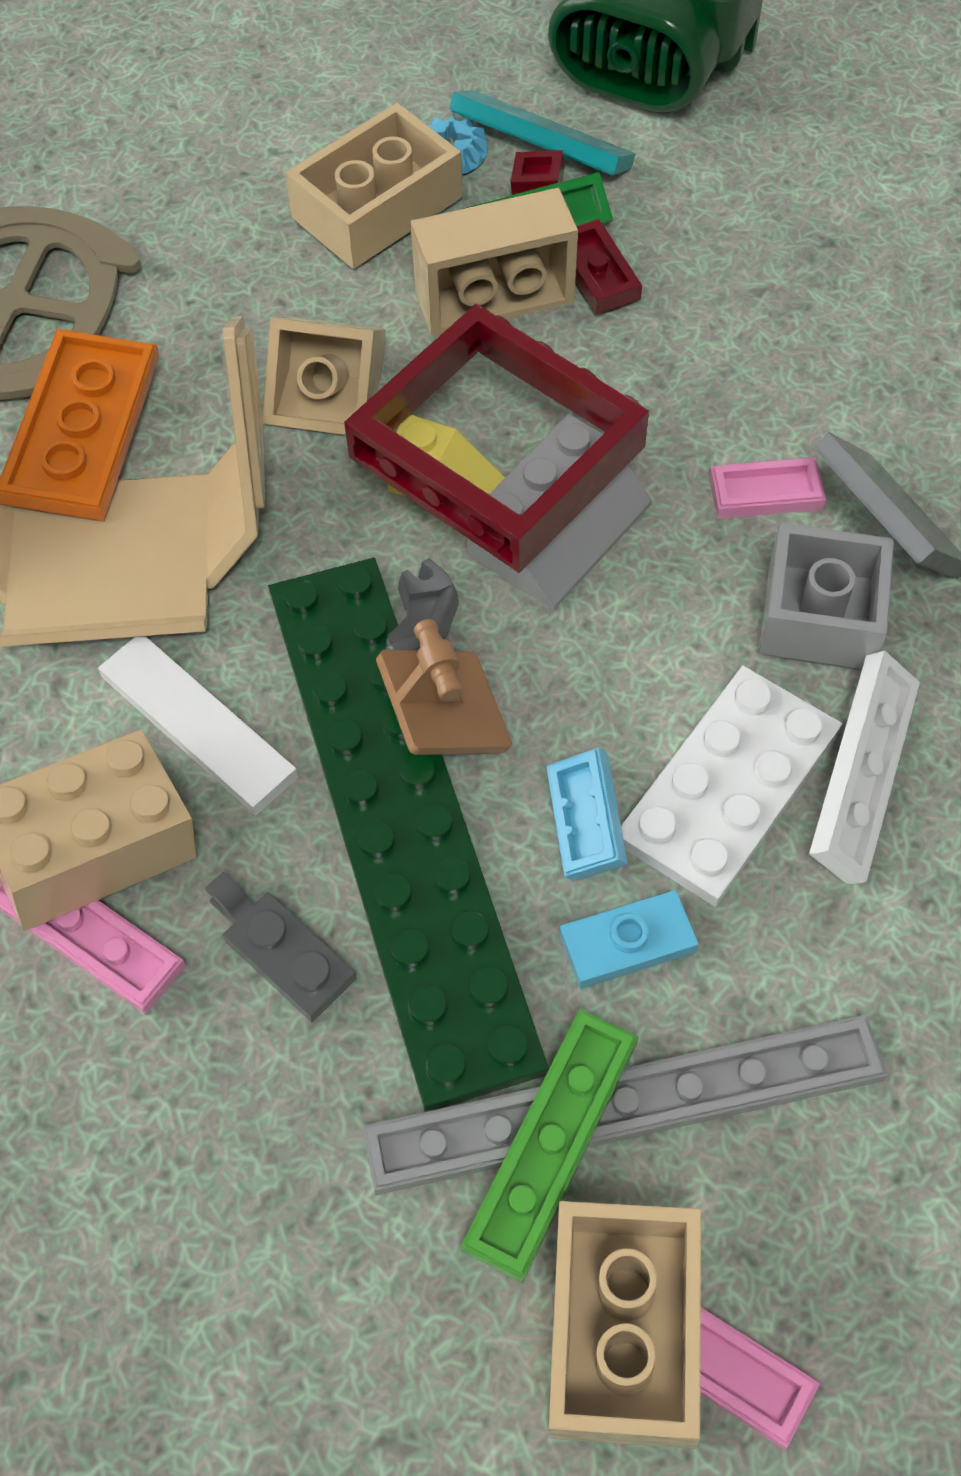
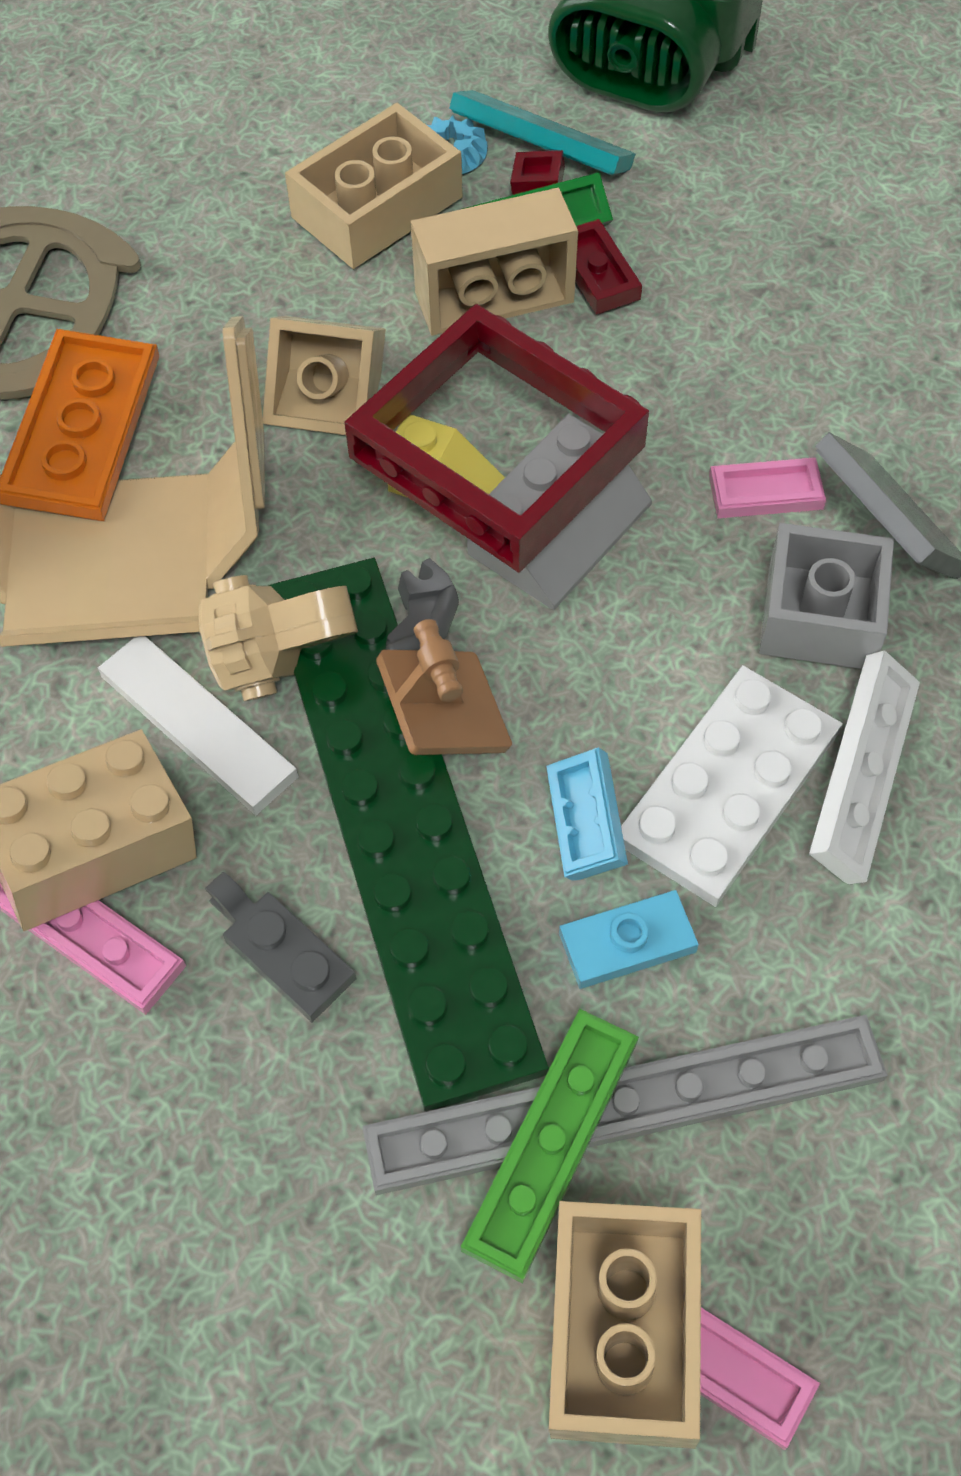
(257, 635): none -> tan piece

